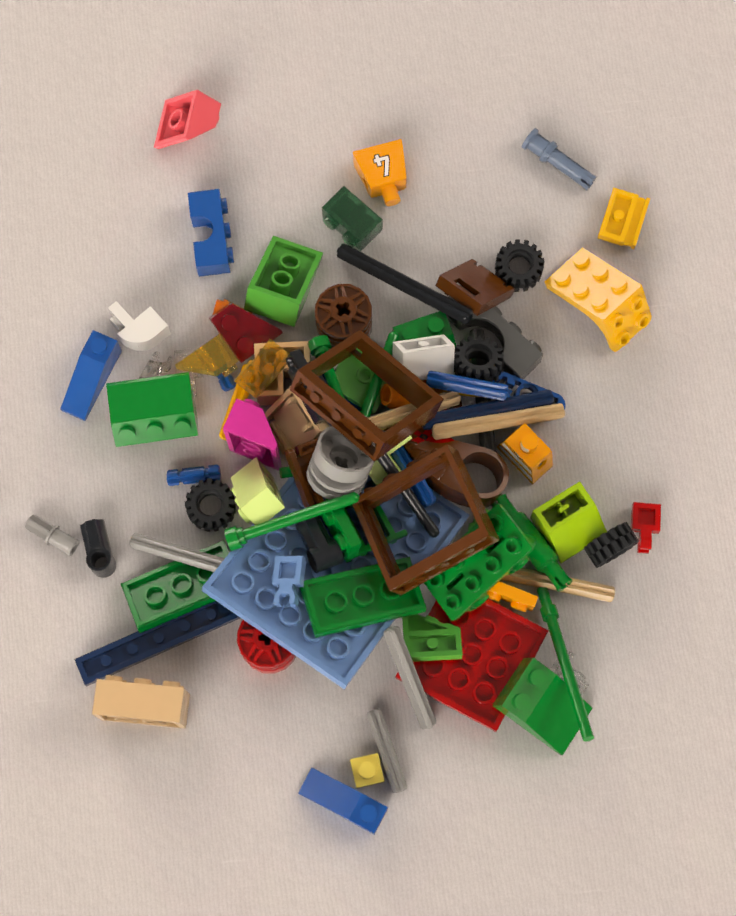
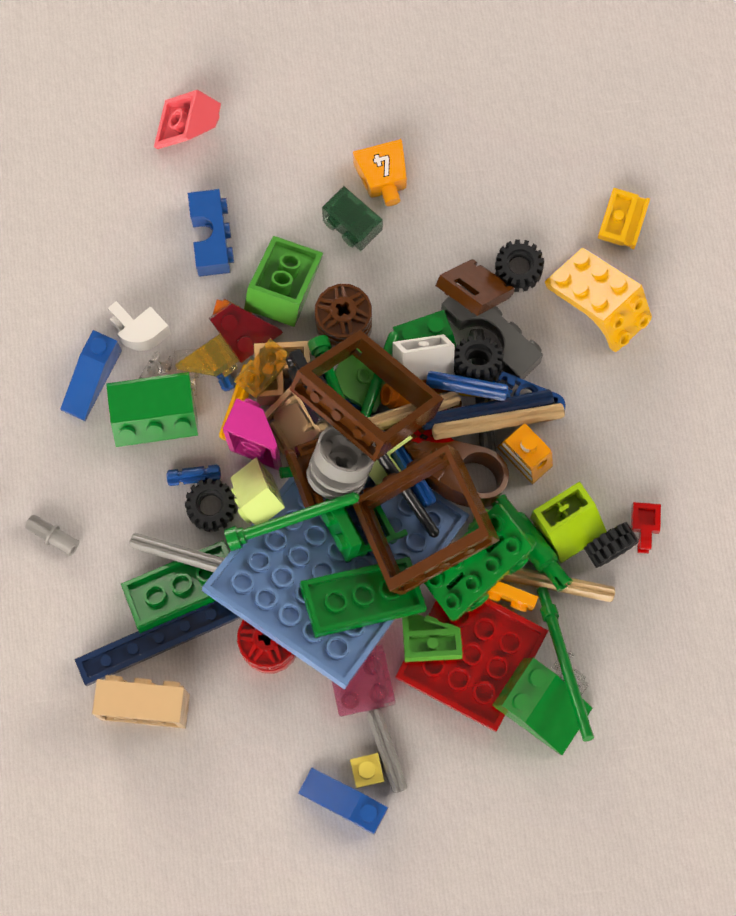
(97, 546): black piece -> none
(287, 575): medium blue plate -> none
(321, 550): black piece -> none
(368, 689): none -> clear pink bracket
(405, 284): black axle -> none
(409, 677): light grey axle -> none
(549, 153): sand blue pin -> none

